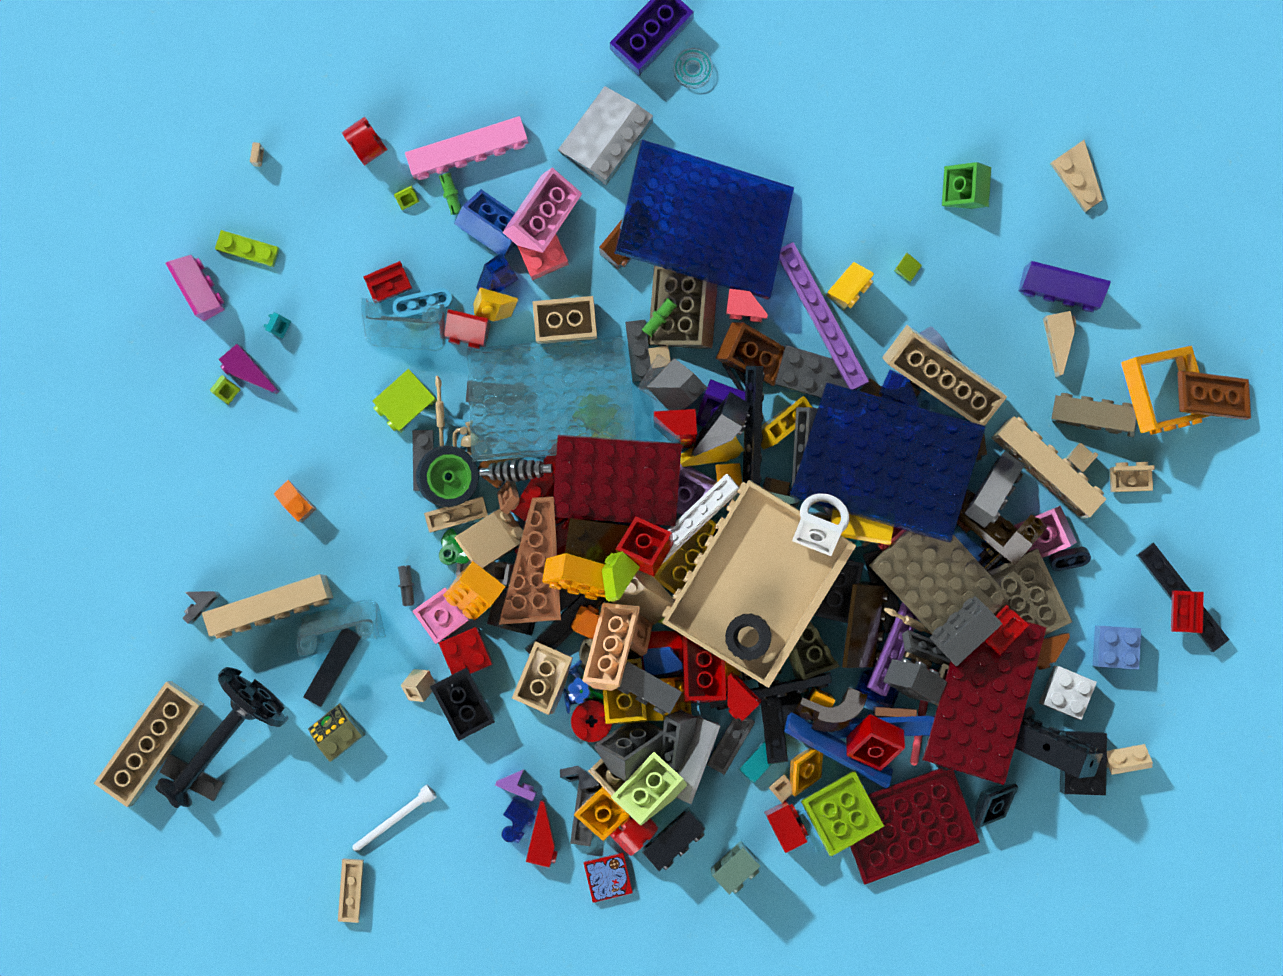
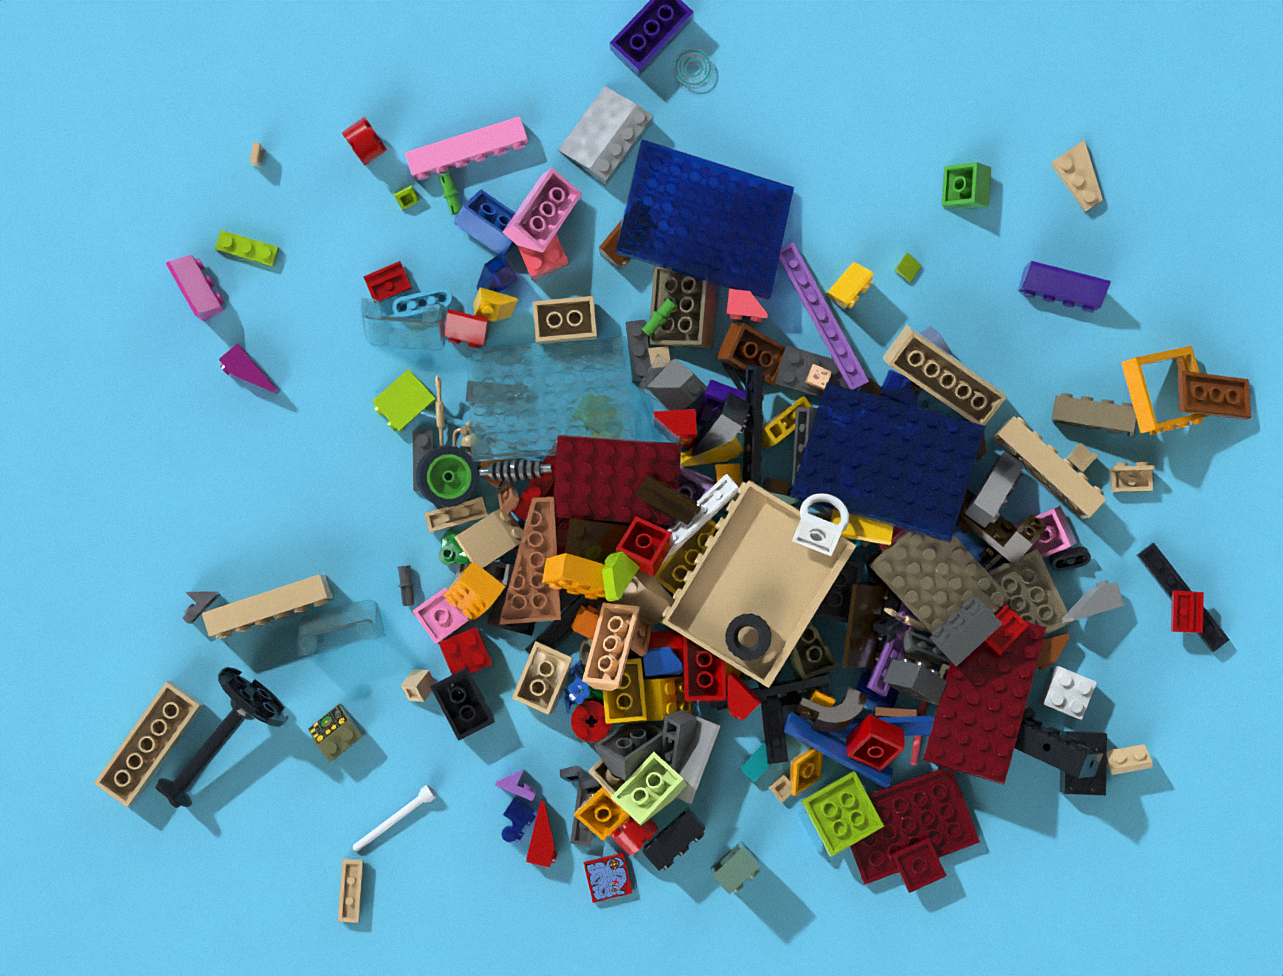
(204, 785): dark grey plate -> none
(225, 389): lime slope -> none
(277, 325): teal tile -> none
(294, 501): orange slope -> none
(332, 666): black tile -> none
(648, 689): dark grey brick -> none
(668, 499): none -> dark brown panel
(730, 744): dark grey plate -> none
(785, 826): red brick -> none
(818, 377): none -> light nougat slope
(887, 627): none -> black tile
(918, 865): none -> dark red plate
(994, 804): black slope -> none
(1059, 335): tan slope -> none
(1096, 600): none -> light grey slope
(1116, 647): medium blue brick -> none

